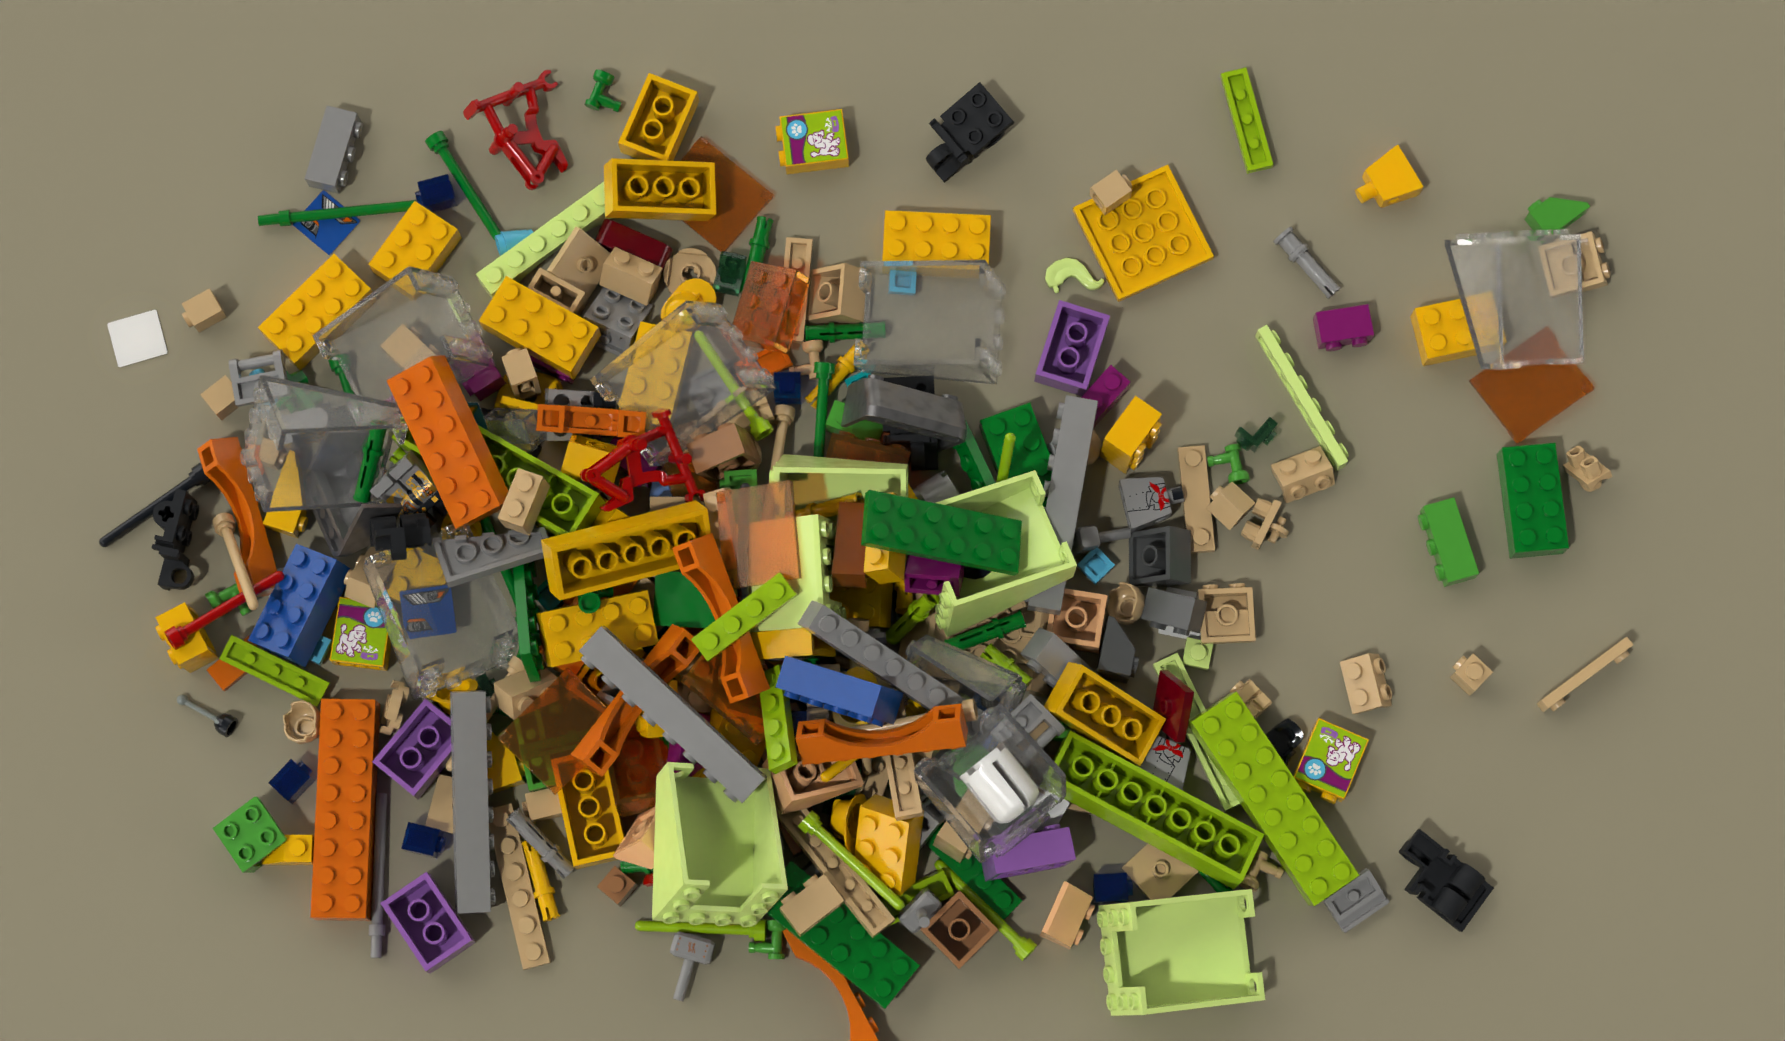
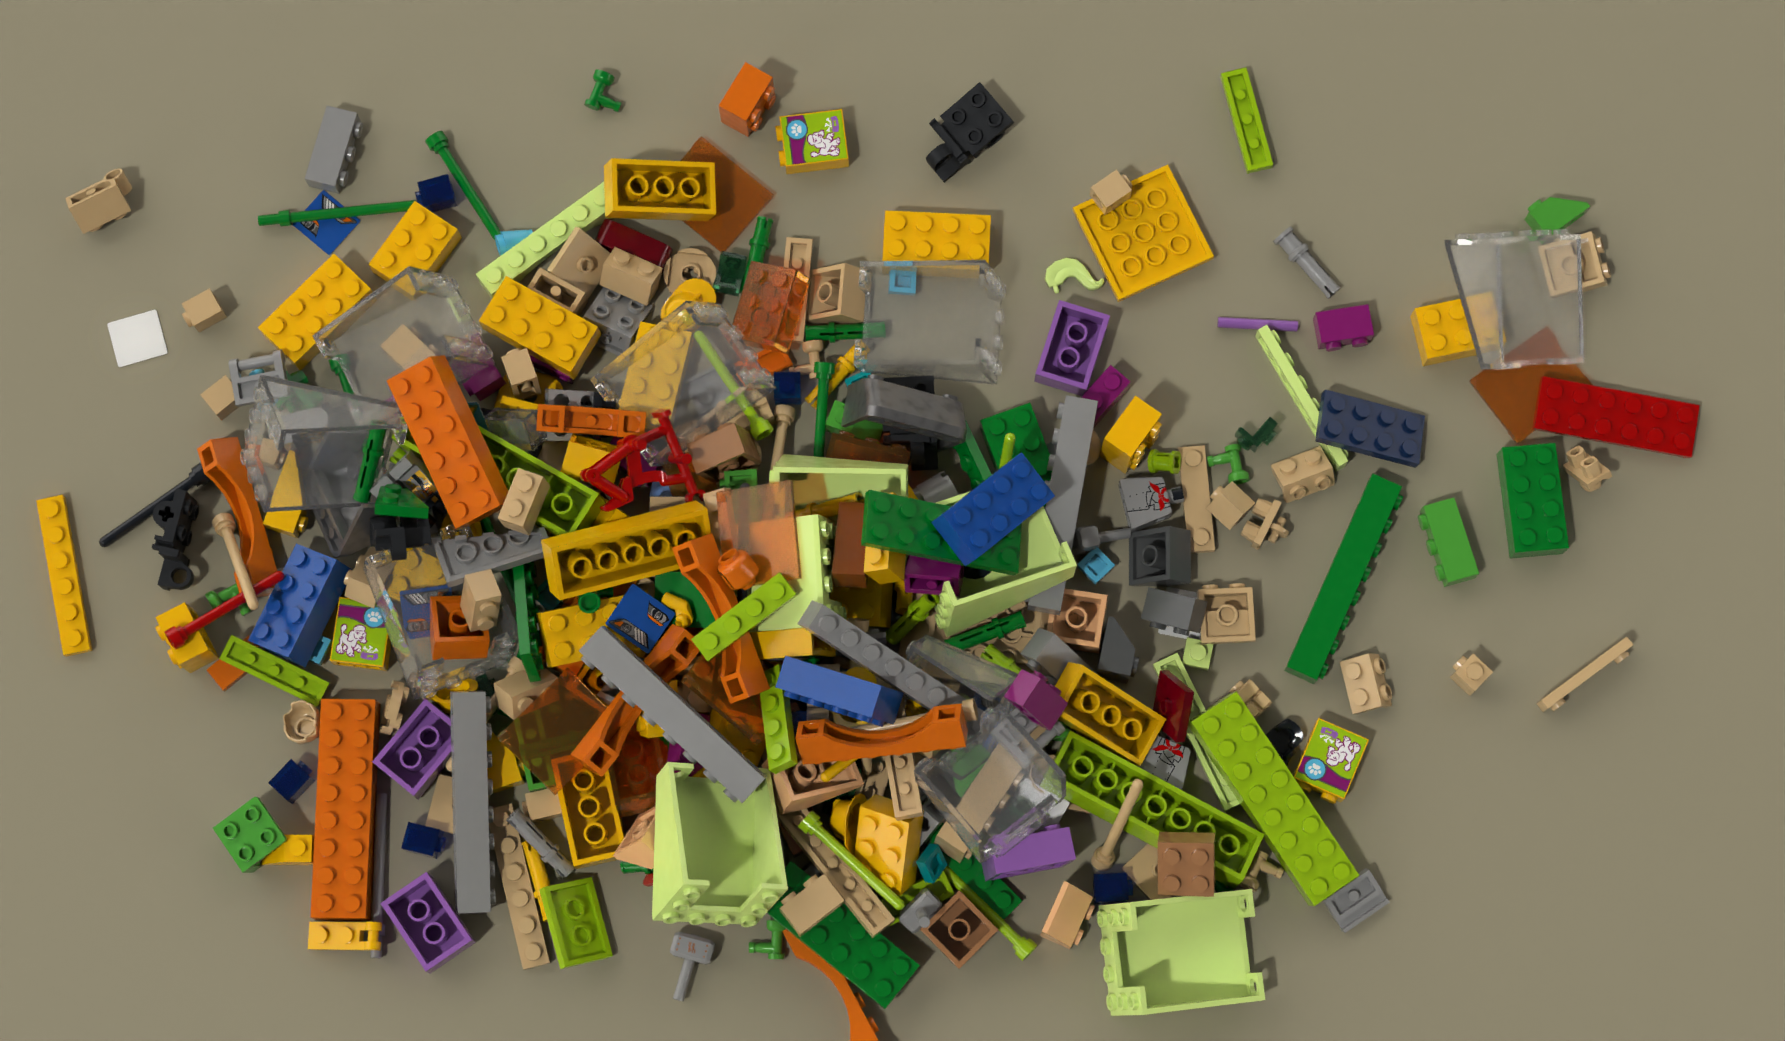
(64, 575): none -> yellow plate
(101, 201): none -> tan hinge
(223, 723): hinge -> none
(344, 936): none -> yellow plate
(400, 502): none -> green wing
(450, 632): none -> orange slope
(480, 600): none -> tan brick
(509, 138): red piece -> none
(576, 922): none -> lime plate
(617, 886): medium nougat brick -> none
(640, 618): none -> blue sticker
(658, 120): yellow brick -> none
(682, 609): none -> yellow arm
(737, 569): none -> orange head
(747, 100): none -> orange brick
(757, 931): lime piece -> none
(931, 863): none -> teal plate
(993, 509): none -> blue brick
(1001, 785): white cylinder -> none
(1036, 698): none -> magenta brick
(1104, 856): none -> tan piece
(1125, 603): tan hair -> none
(1164, 461): none -> lime bush
(1186, 864): none -> medium nougat brick
(1245, 323): none -> medium lavender bar
(1343, 579): none -> green brick
(1370, 428): none -> dark blue plate
(1389, 180): yellow torso -> none
(1444, 882): black plate -> none
(1616, 417): none -> red plate

